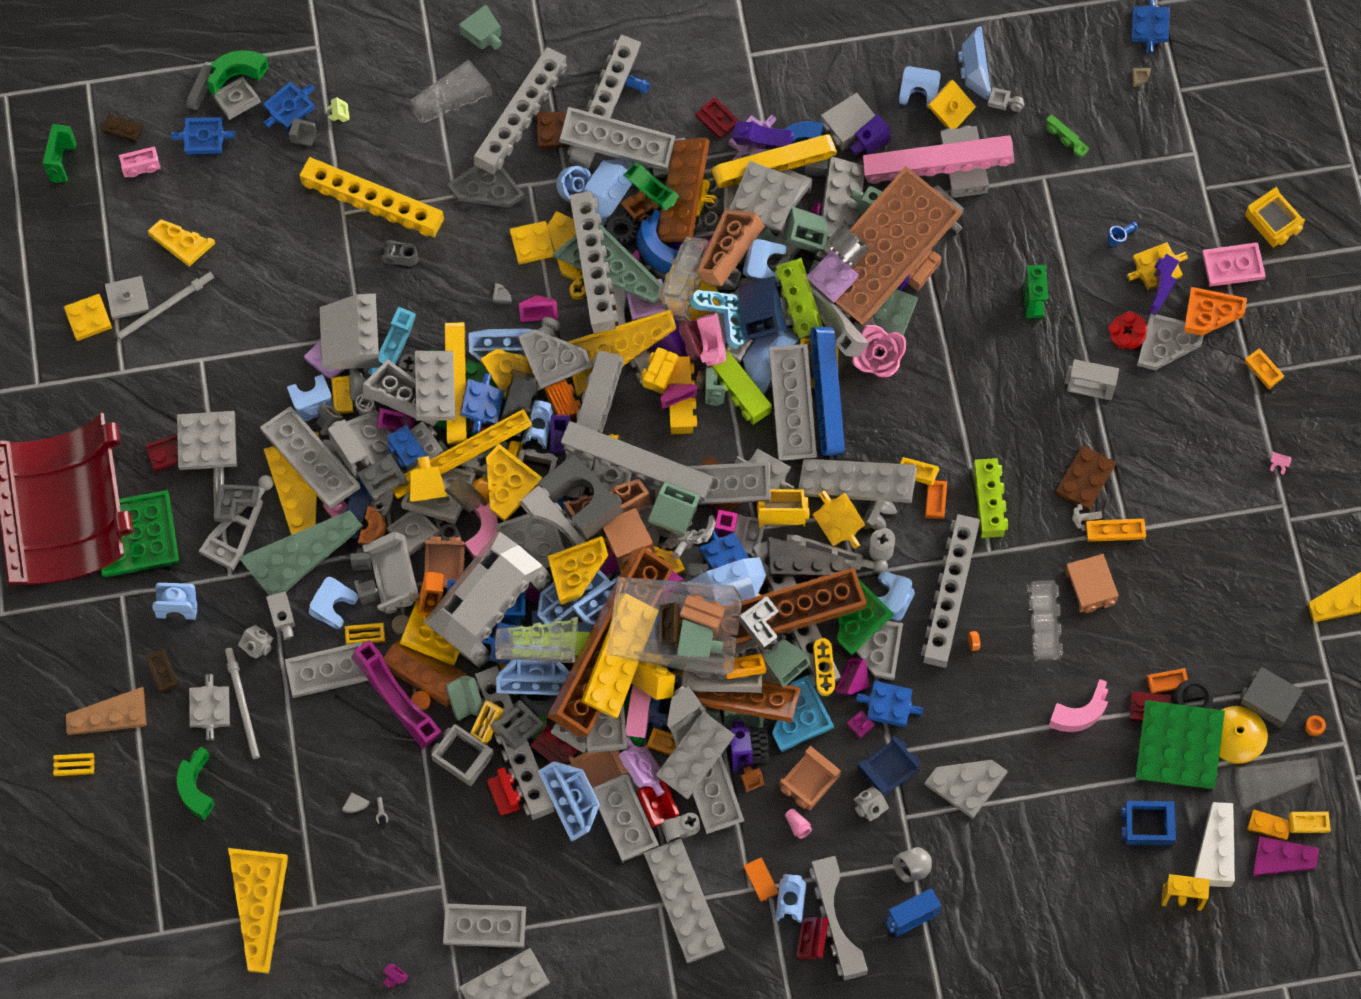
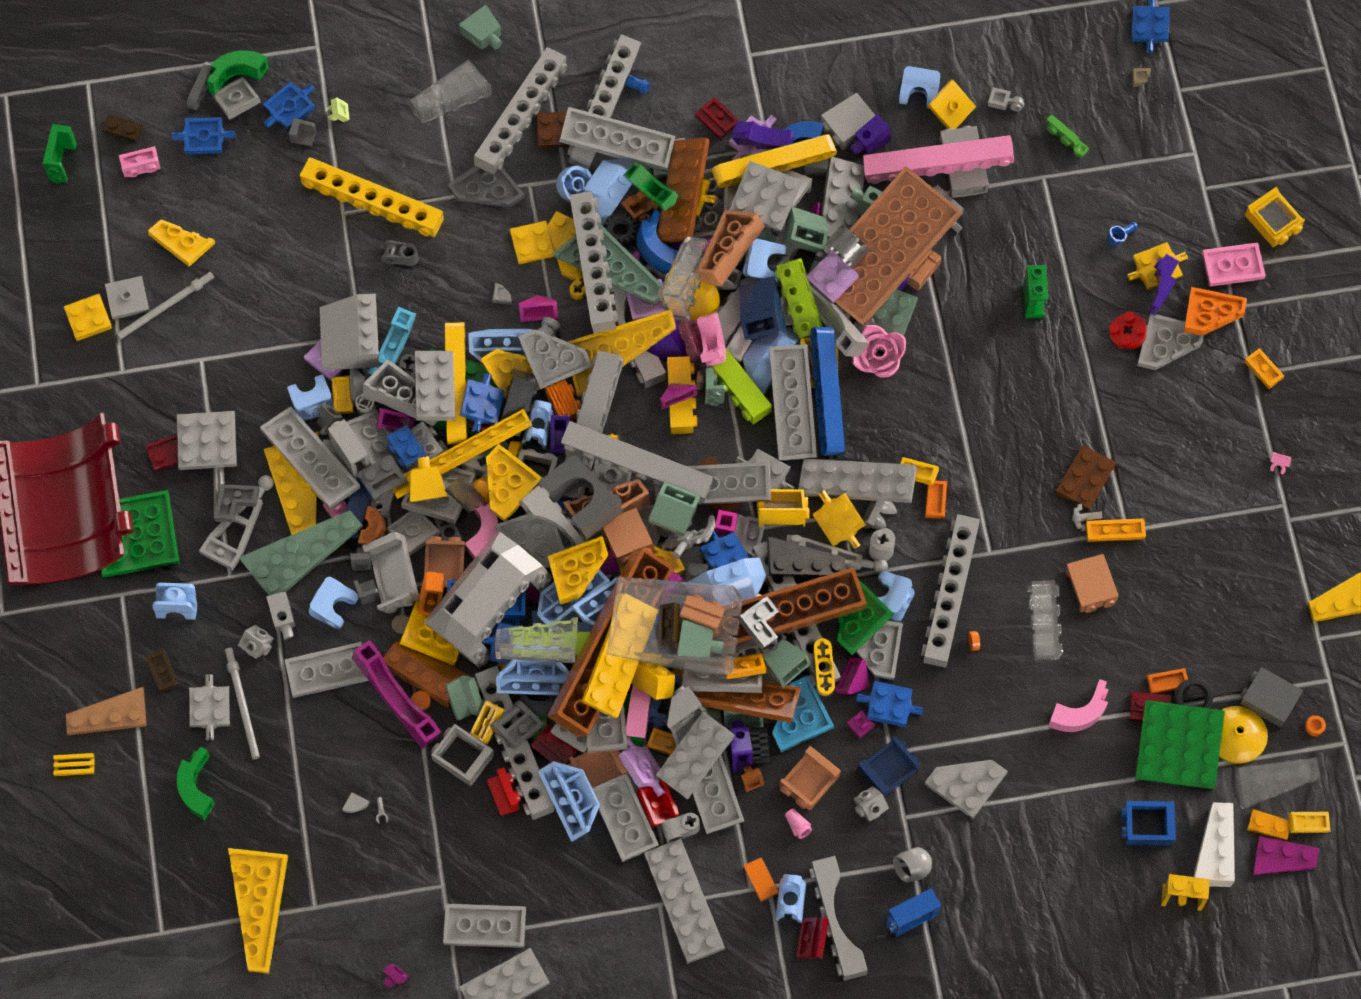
(380, 640): yellow tile -> none
(659, 370): yellow brick -> none
(728, 310): medium azure beam -> none
(975, 65): light blue wedge -> none
(989, 498): lime brick -> none
(1091, 379): light grey window -> none

